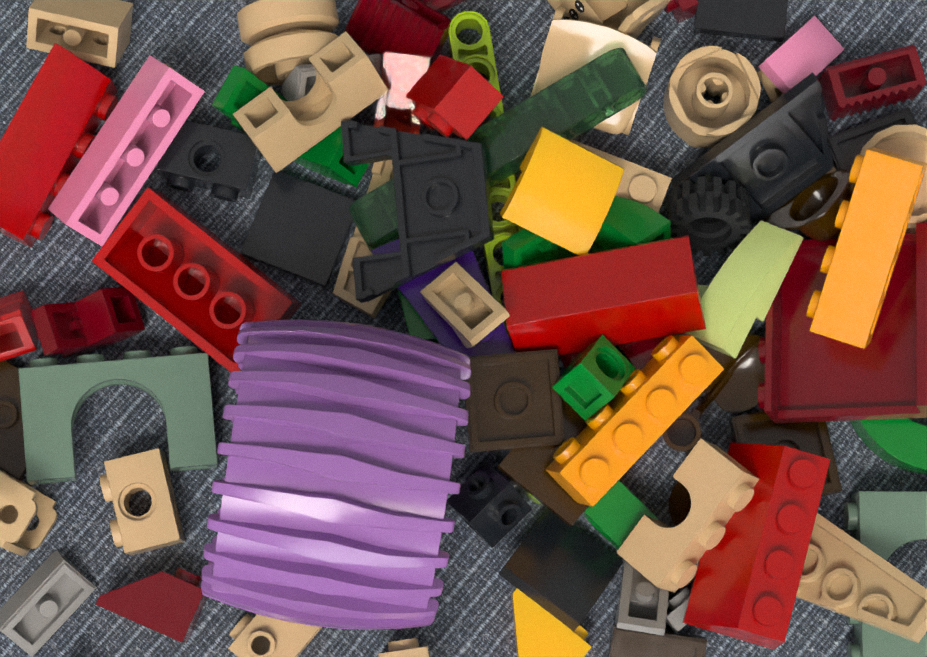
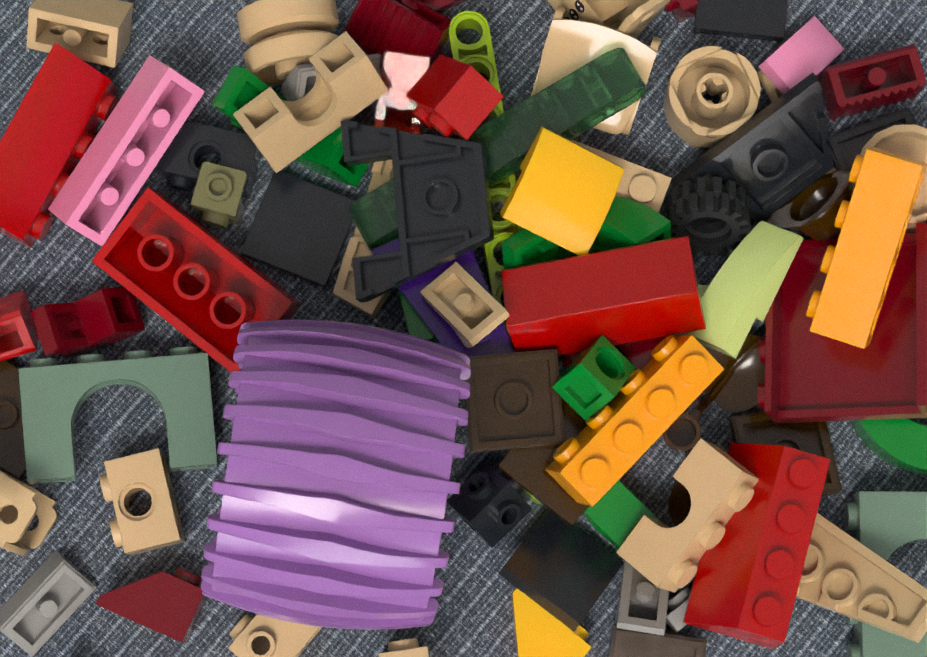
(219, 195): none -> olive bracket

